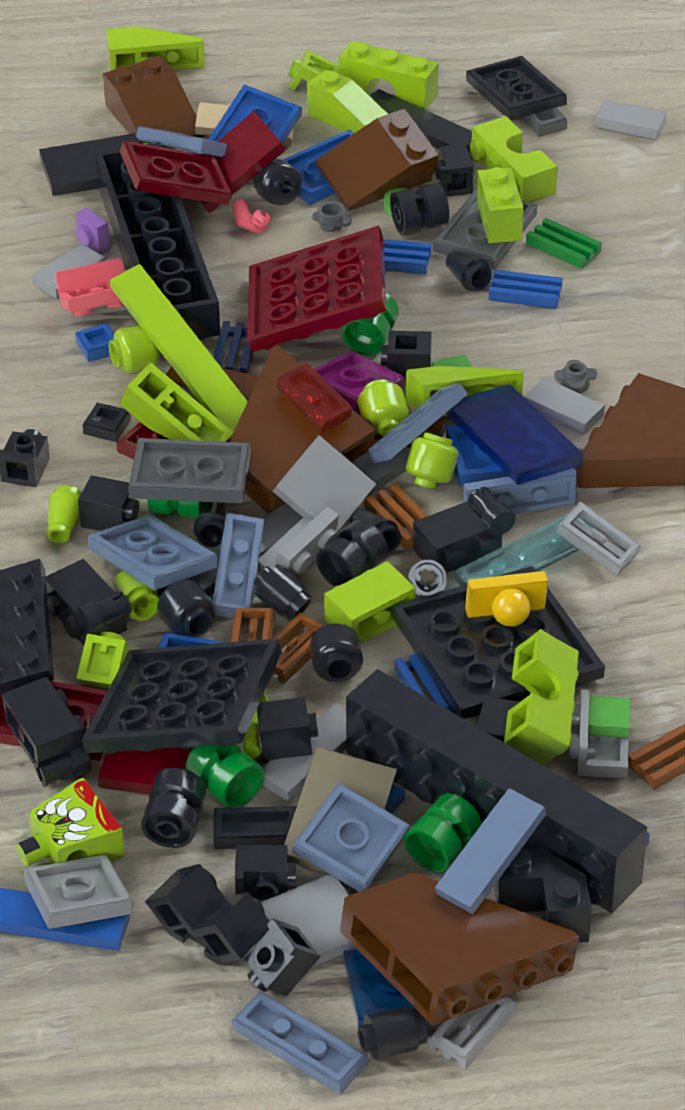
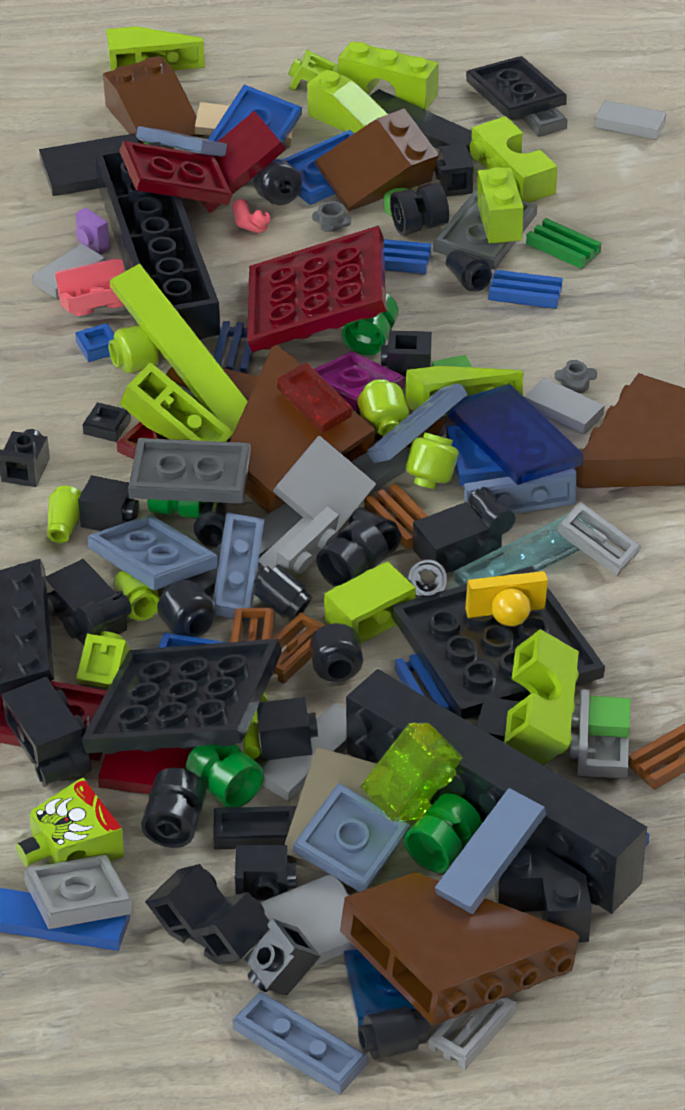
(412, 772): none -> clear neon green brick

